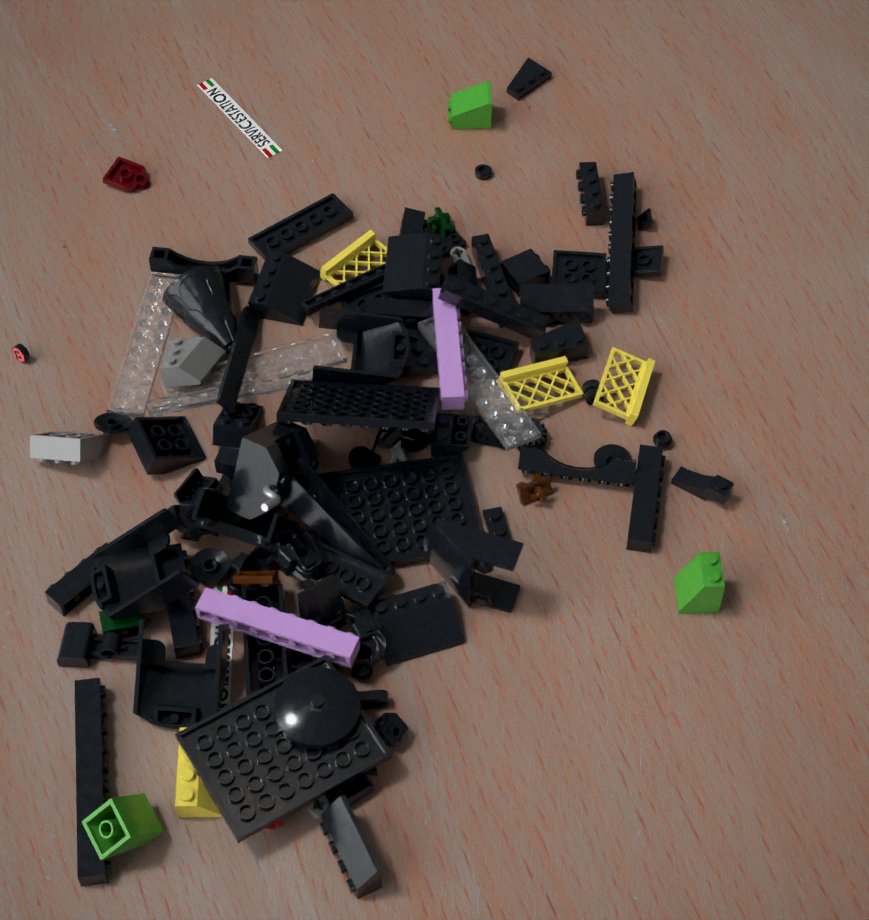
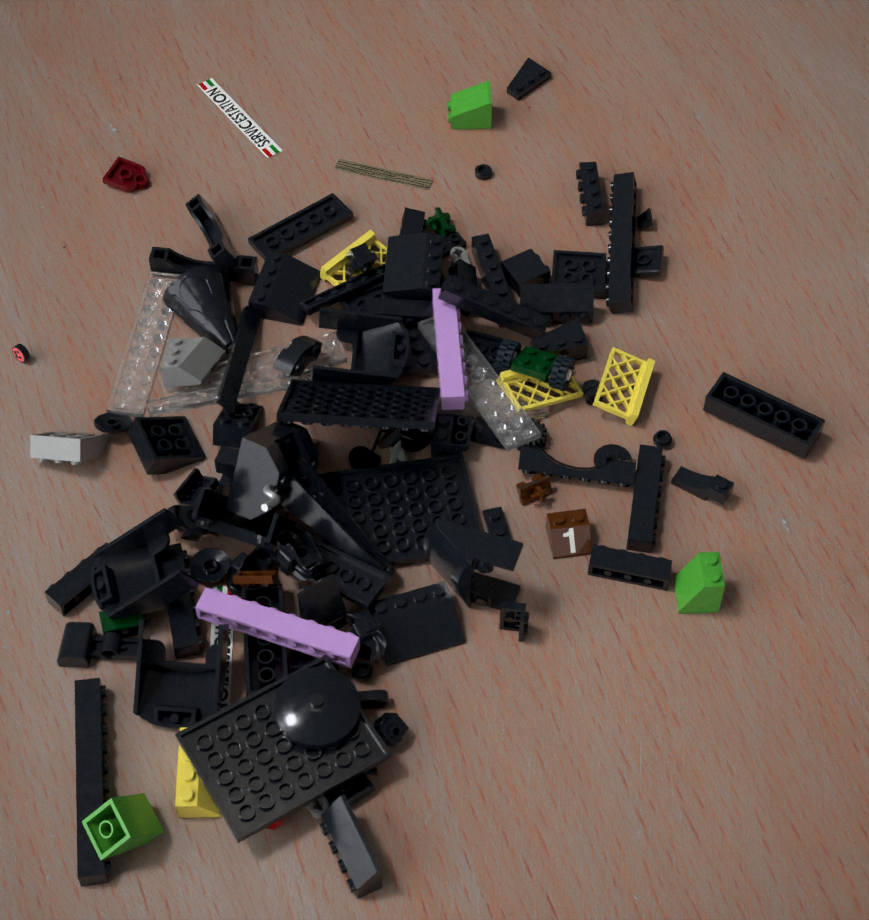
(219, 246): none -> black arch
(298, 355): none -> black brick
(360, 259): none -> black brick
(383, 174): none -> dark tan sticker
(514, 617): none -> black bracket
(535, 363): none -> plate
(569, 533): none -> reddish brown slope
(629, 567): none -> black brick
(764, 415): none -> black brick

